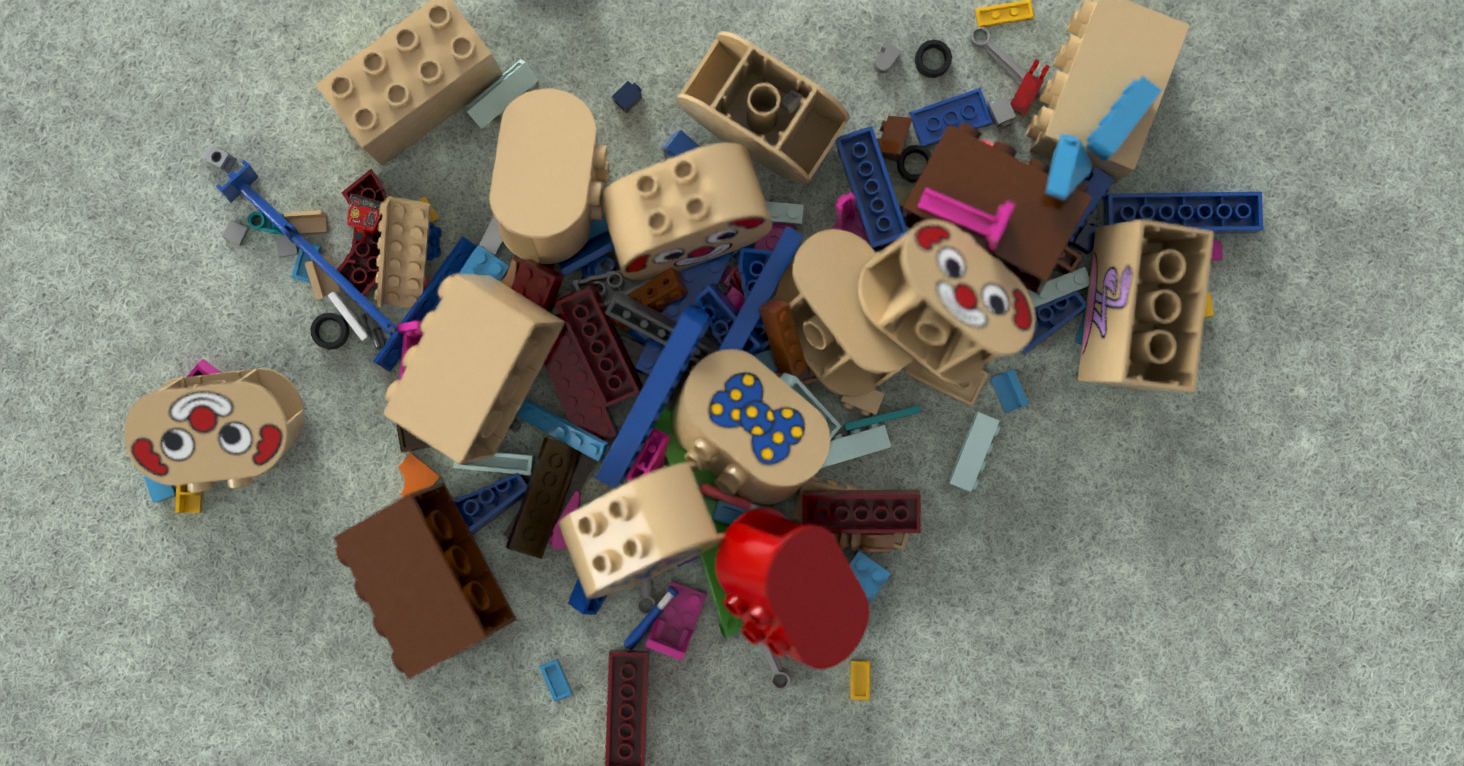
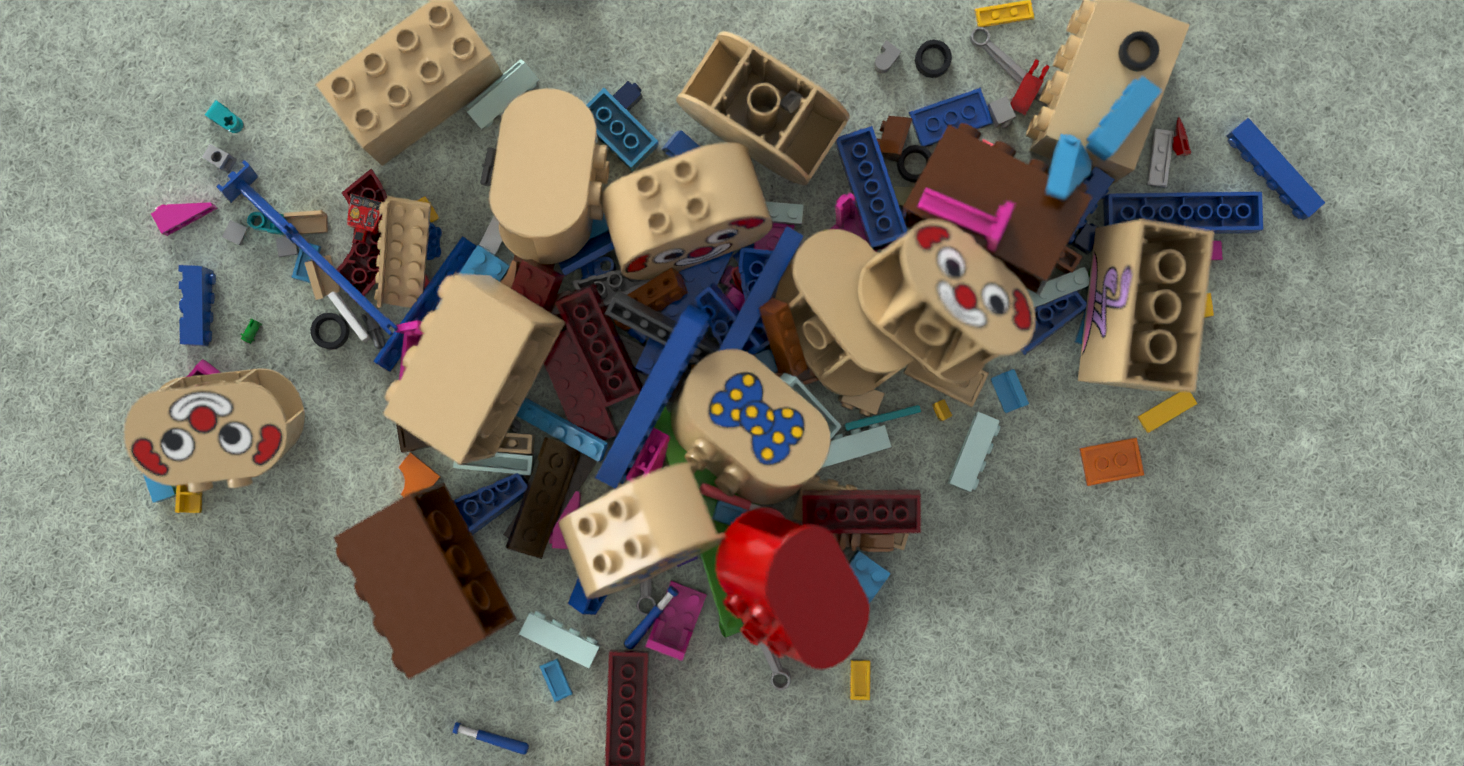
(173, 217): none -> dark pink slope
(196, 305): none -> blue wedge
(223, 116): none -> teal piece
(250, 331): none -> green pin
(488, 167): none -> dark grey axle
(494, 739): none -> blue piece
(517, 443): none -> tan brick
(559, 639): none -> light aqua brick
(621, 131): none -> dark azure brick
(942, 410): none -> yellow slope
(1111, 461): none -> orange tile
(1146, 38): none -> black tyre
(1160, 158): none -> white tile
(1166, 410): none -> yellow tile
(1180, 141): none -> red plate
(1275, 169): none -> blue brick

